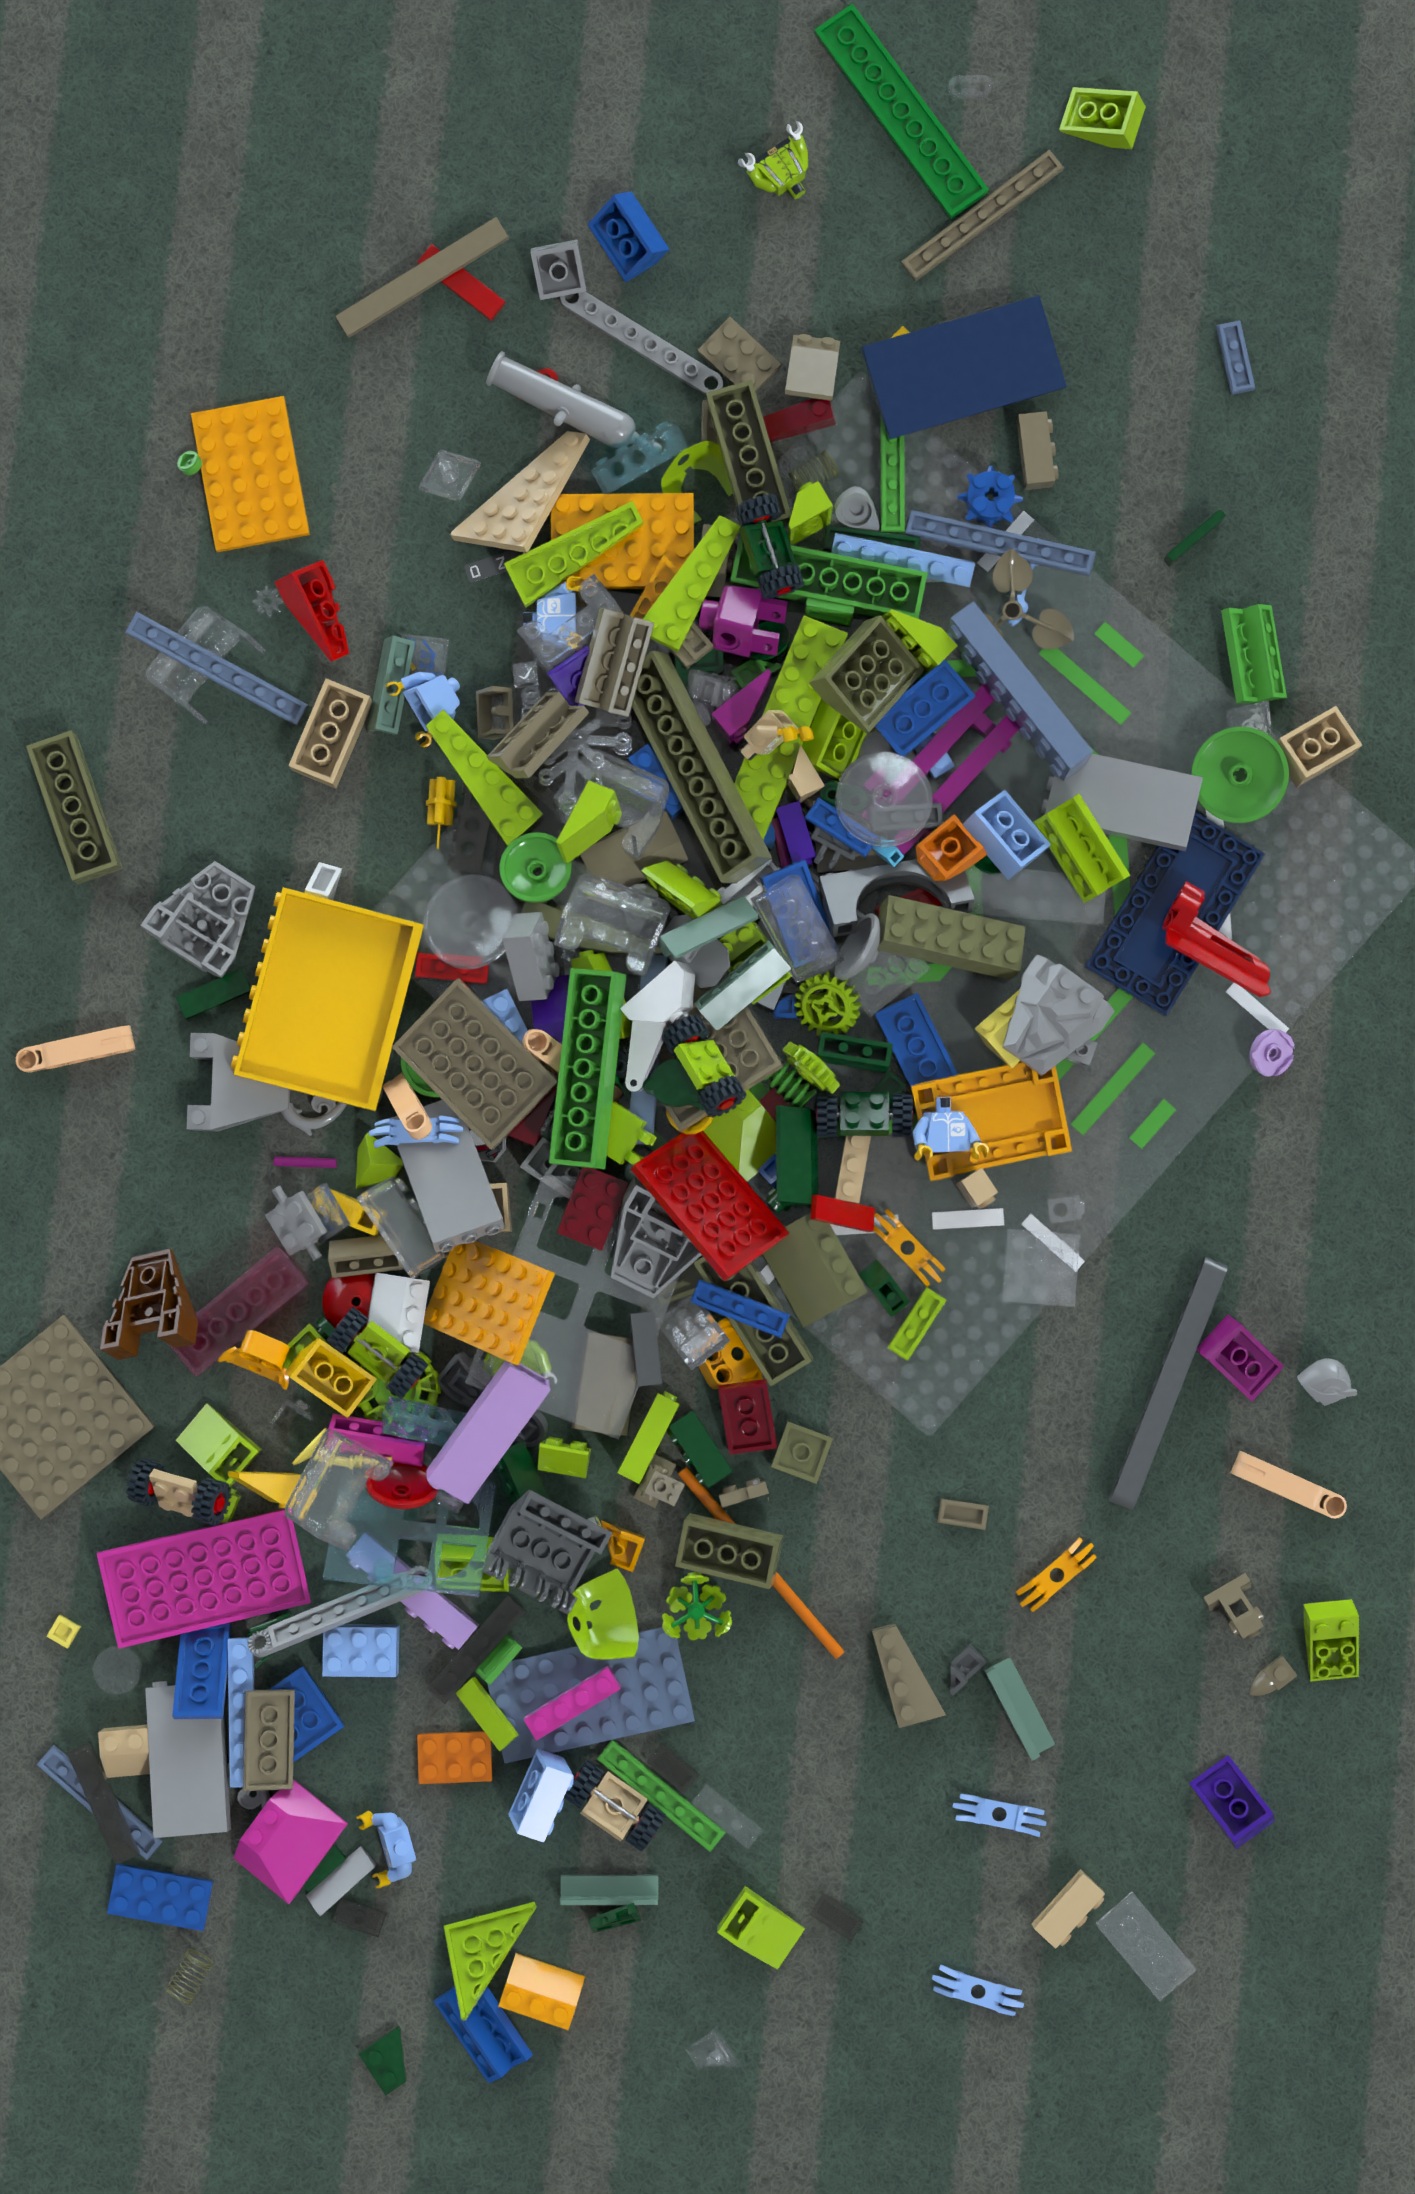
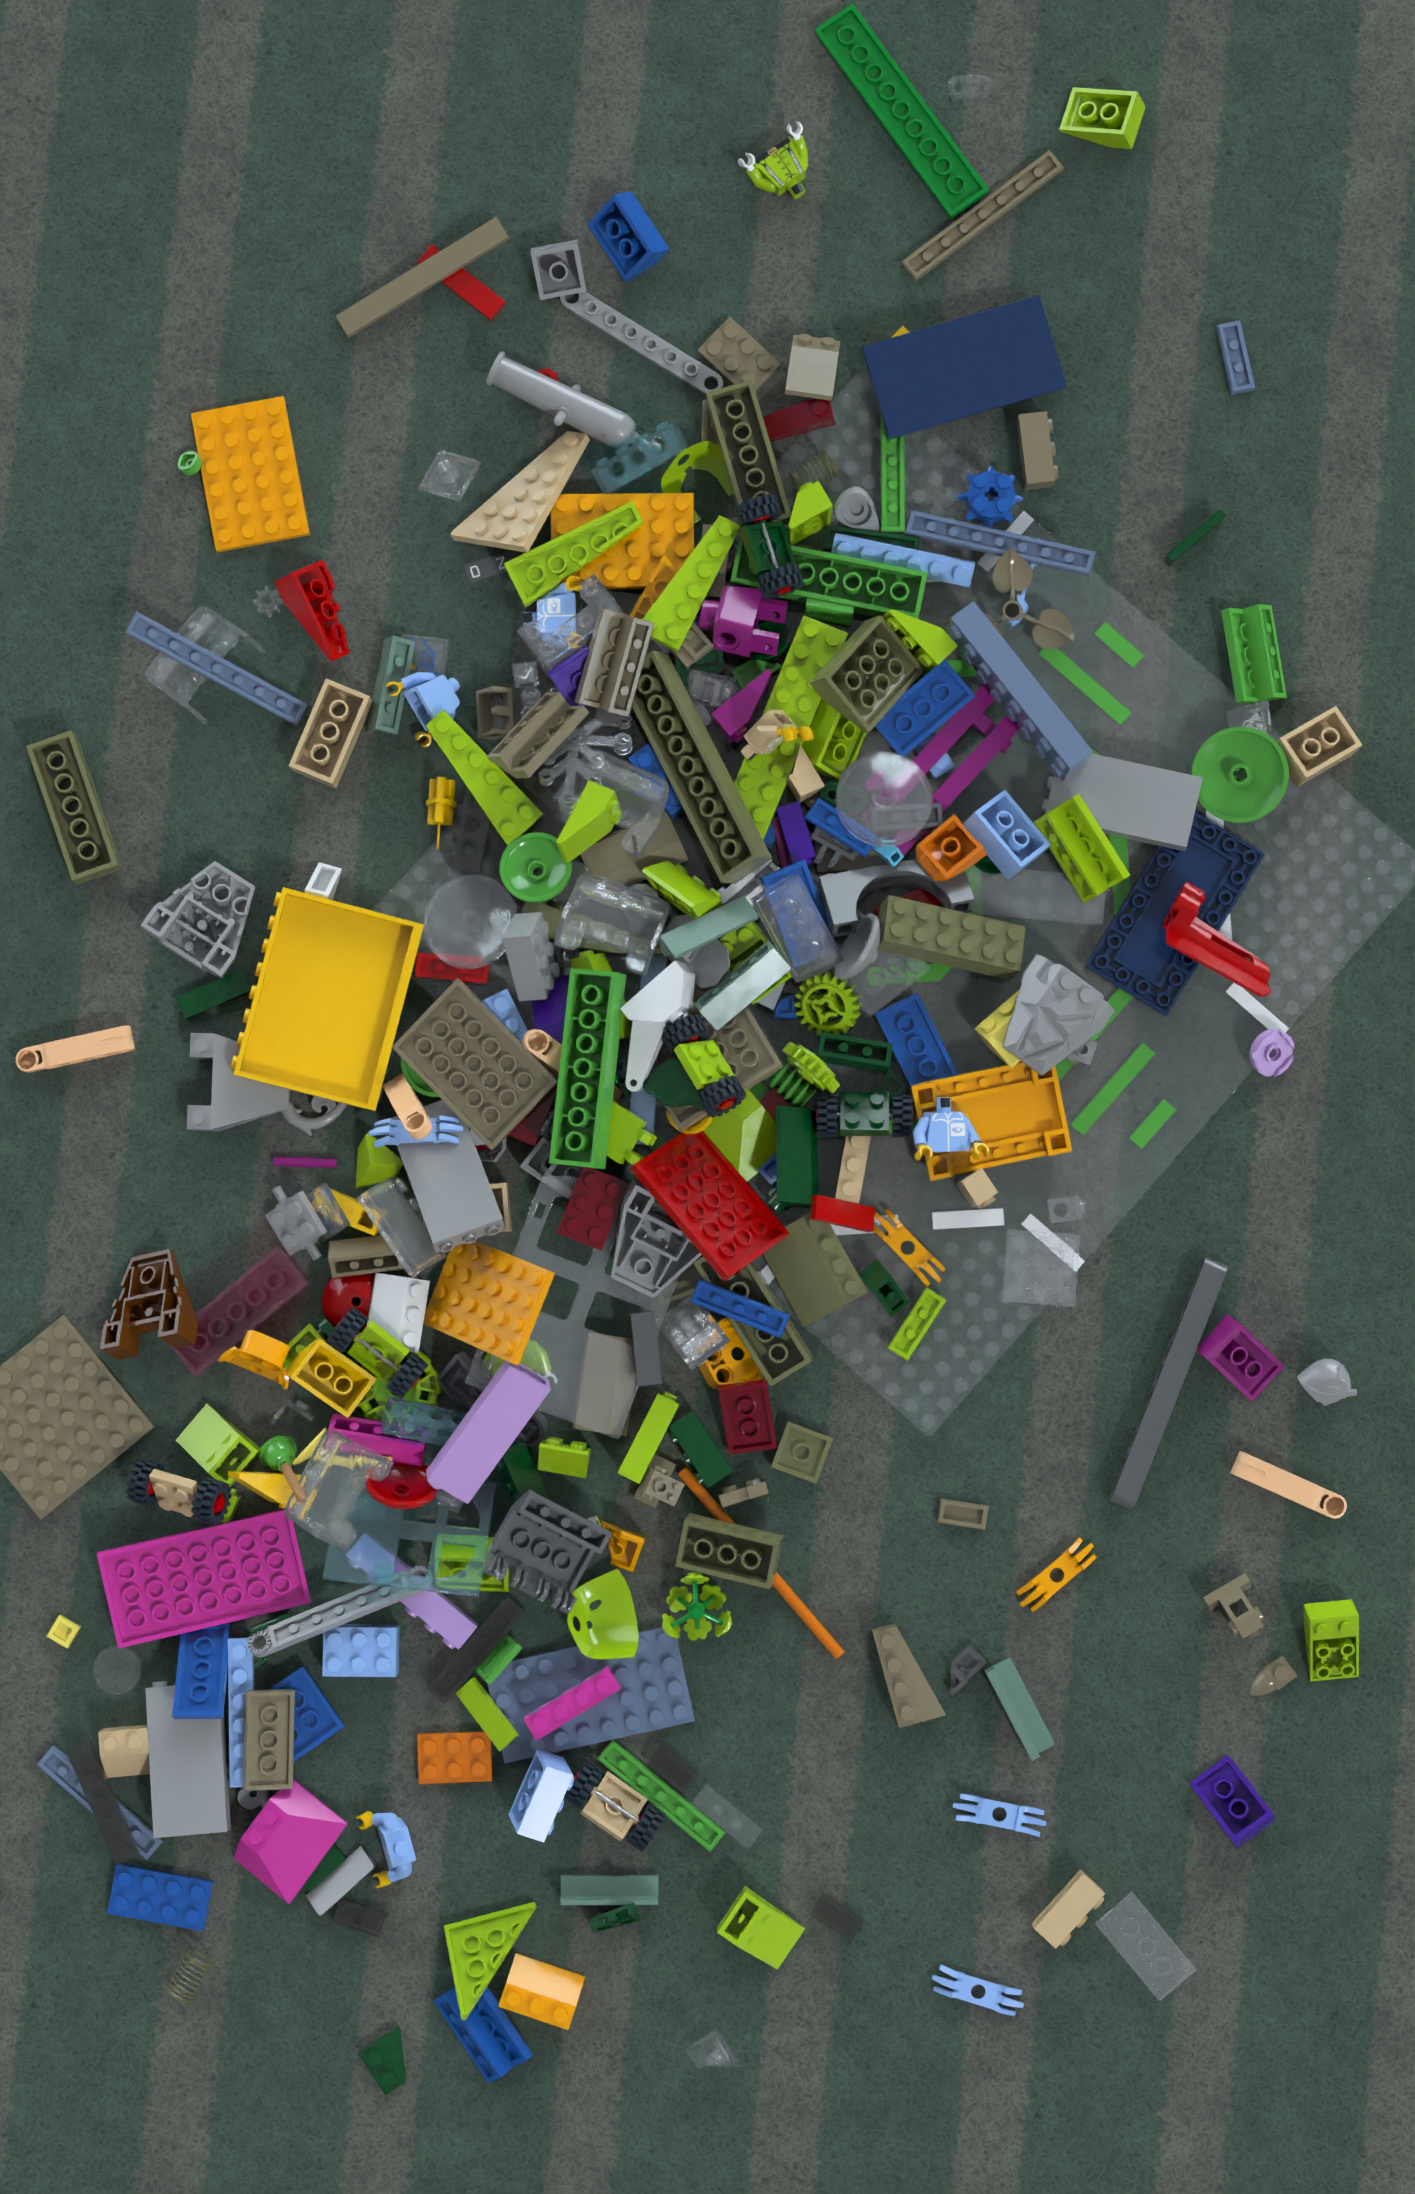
(278, 1455): none -> bright green piece

